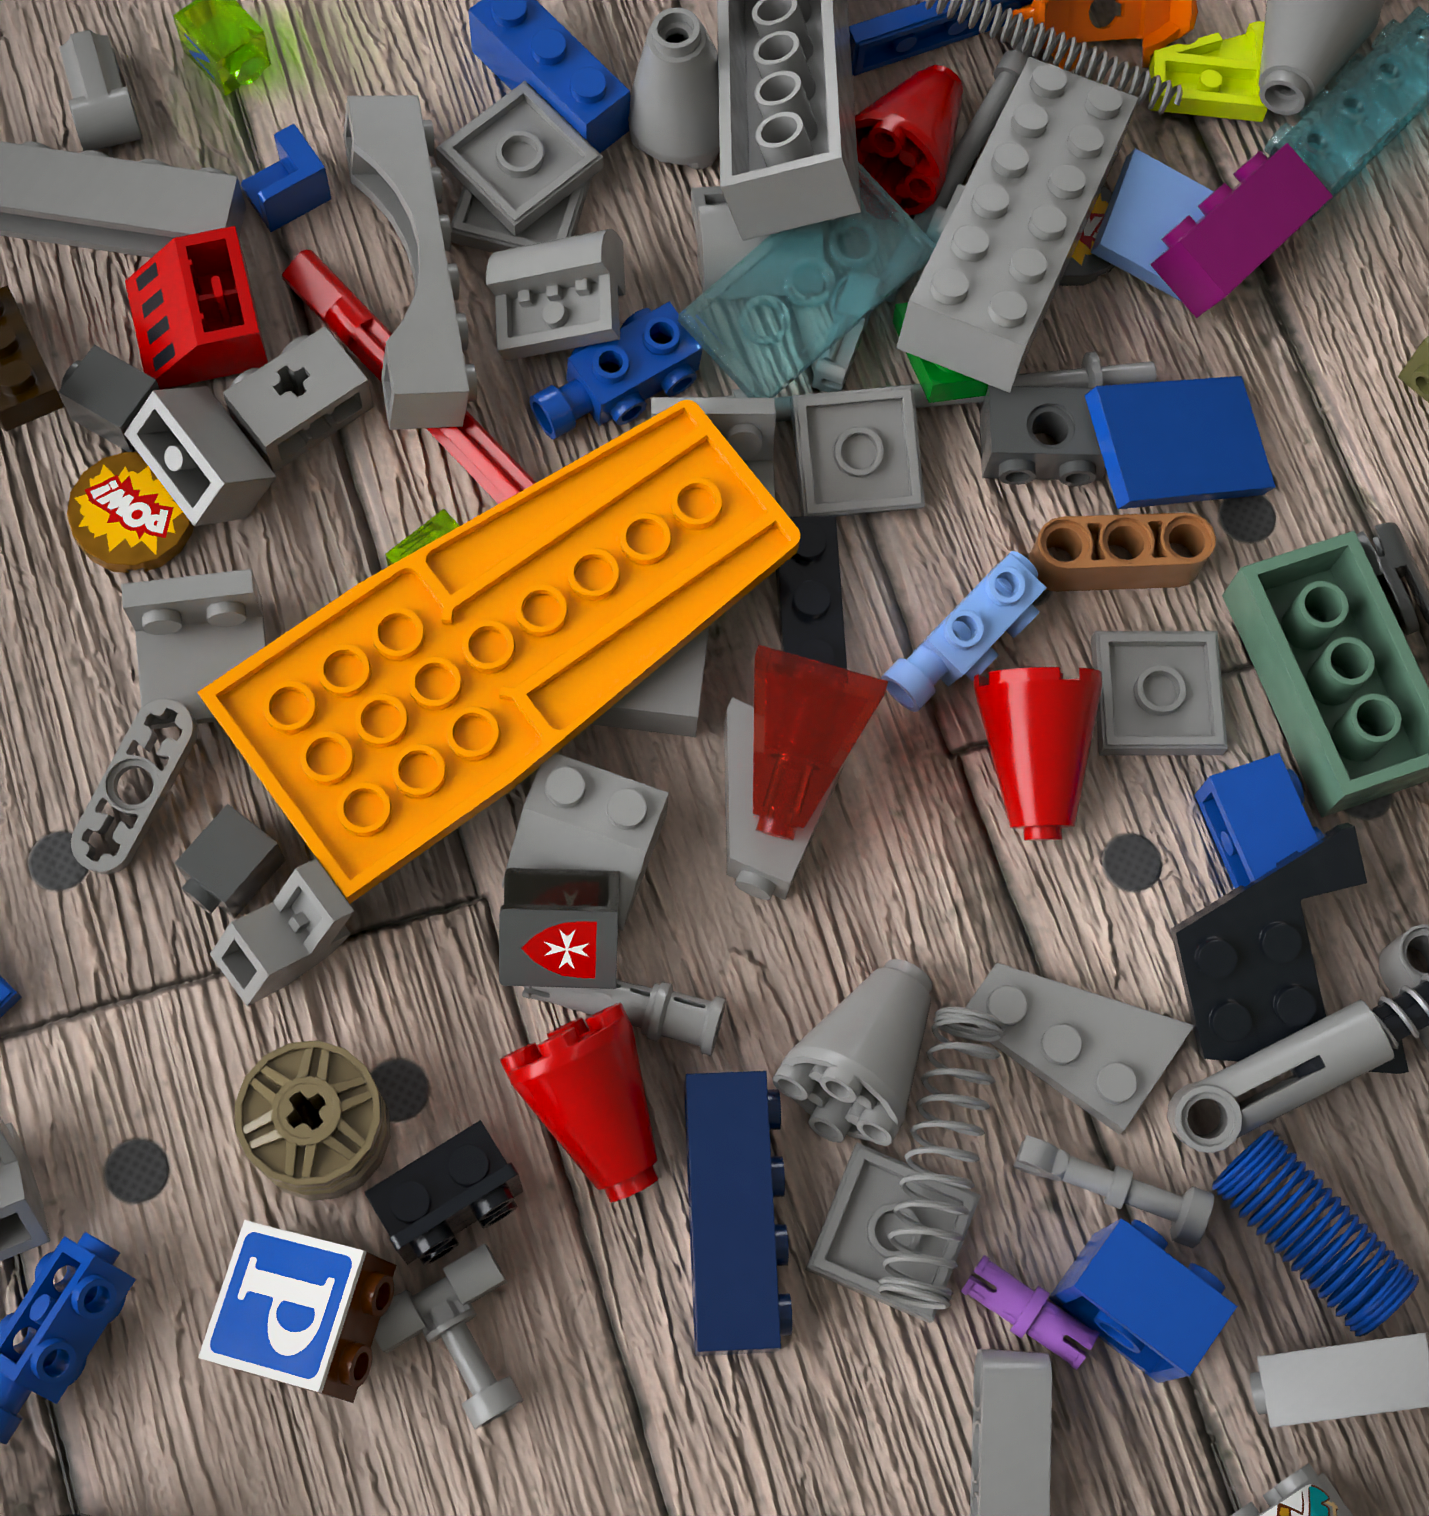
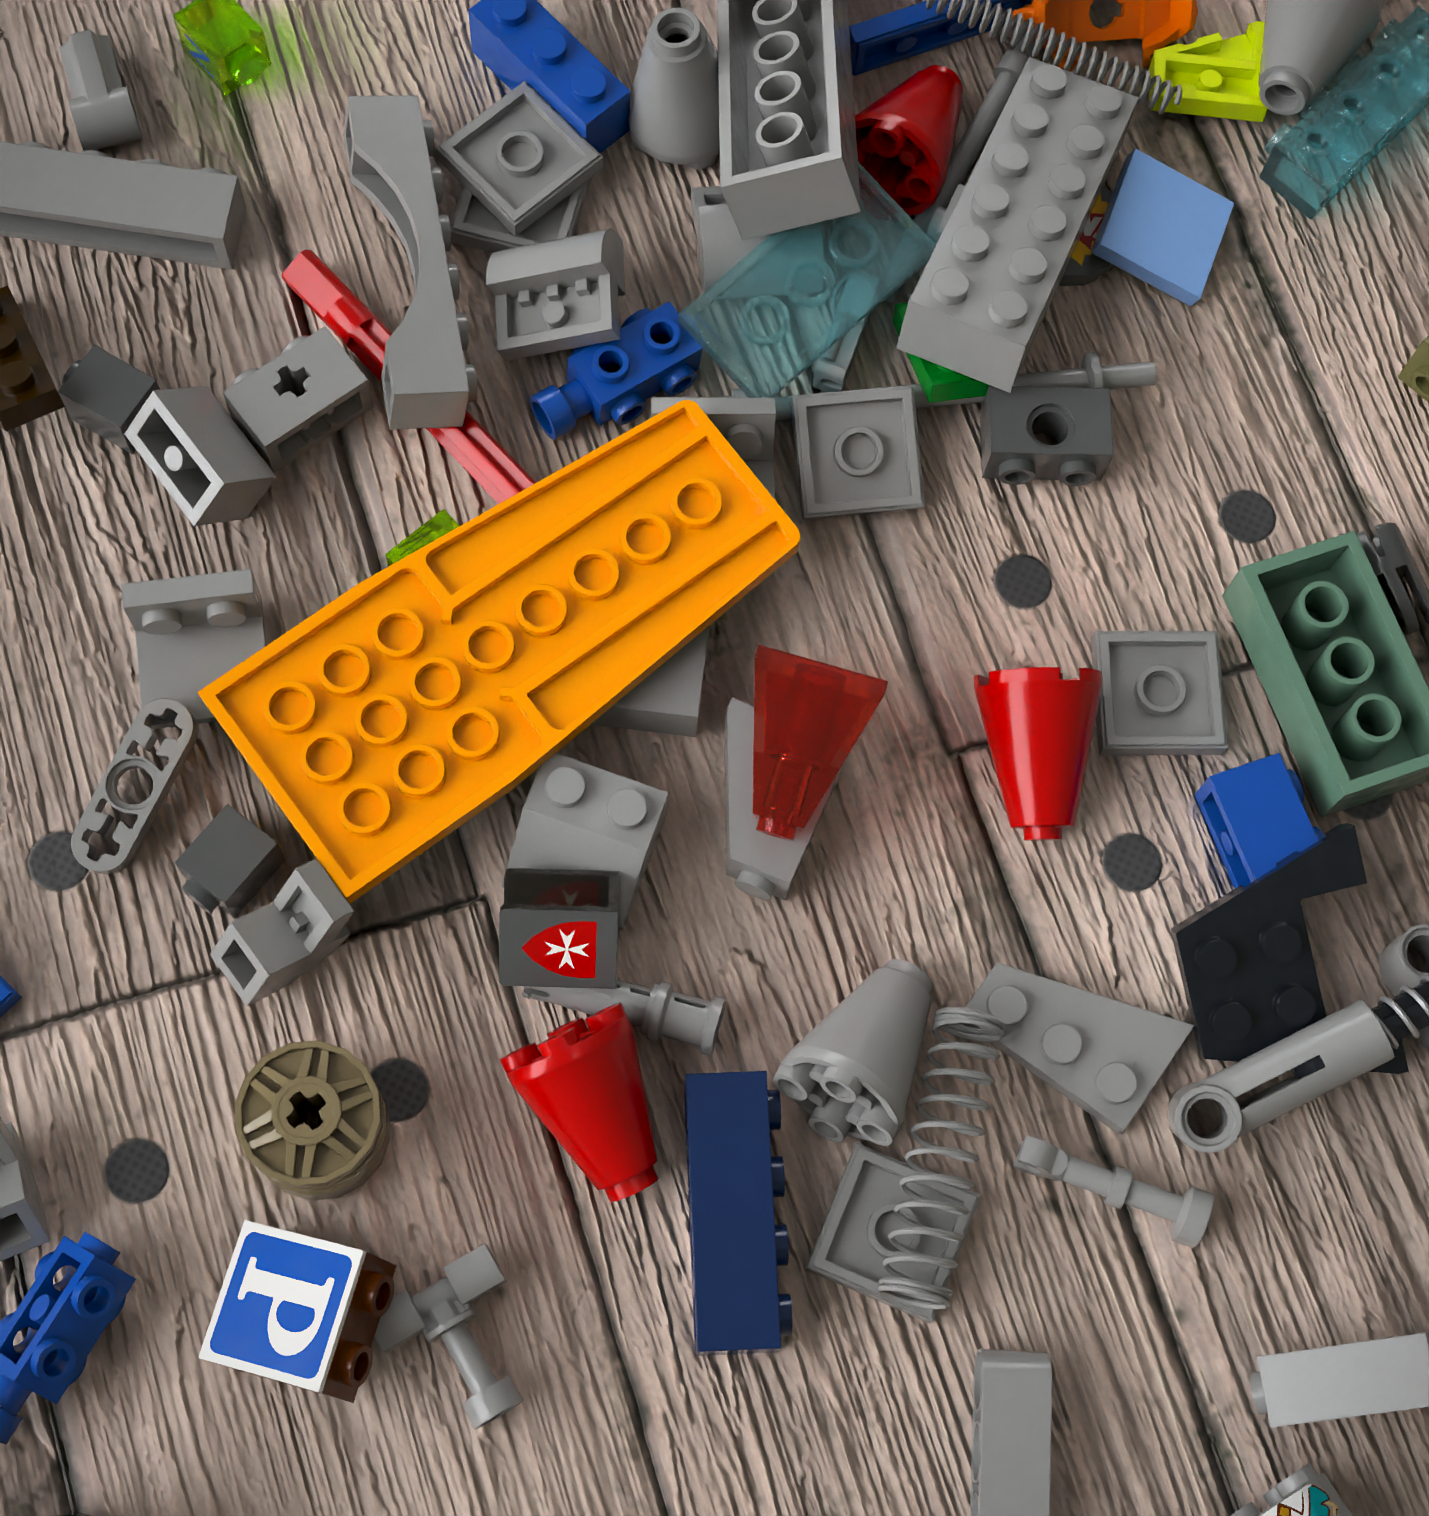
(126, 515): tile -> none
(196, 310): red slope -> none
(290, 185): blue panel -> none
(444, 1194): black bracket -> none
(812, 594): black plate -> none
(965, 636): light blue brick -> none
(1030, 1312): medium lavender pin -> none
(1143, 535): medium nougat beam -> none
(1144, 1300): blue brick -> none
(1179, 441): blue tile -> none
(1239, 228): magenta brick -> none
(1363, 1299): blue piece -> none

